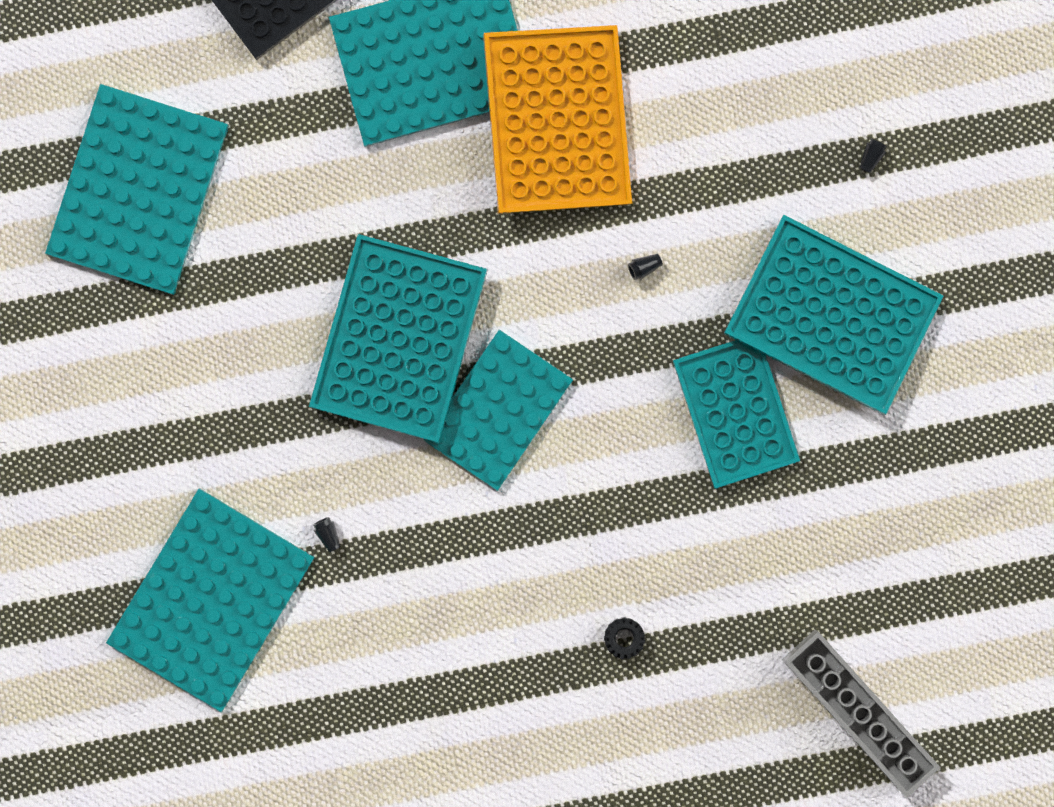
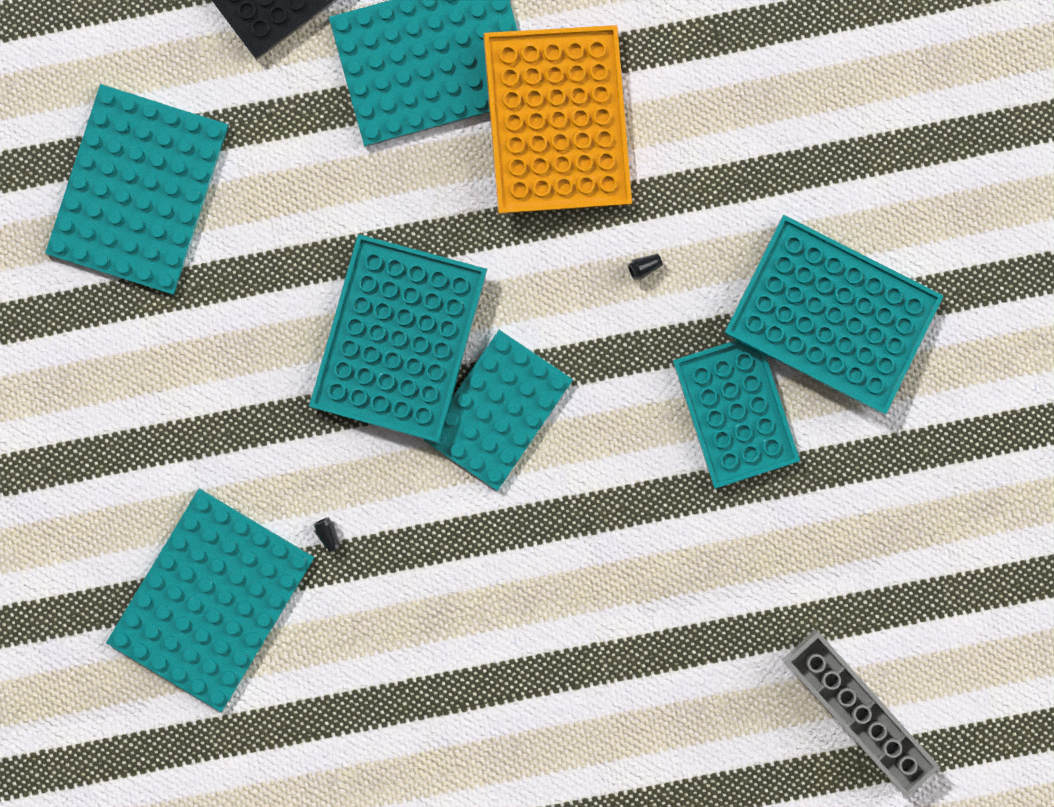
(638, 638): black tyre -> none
(872, 155): black cone -> none

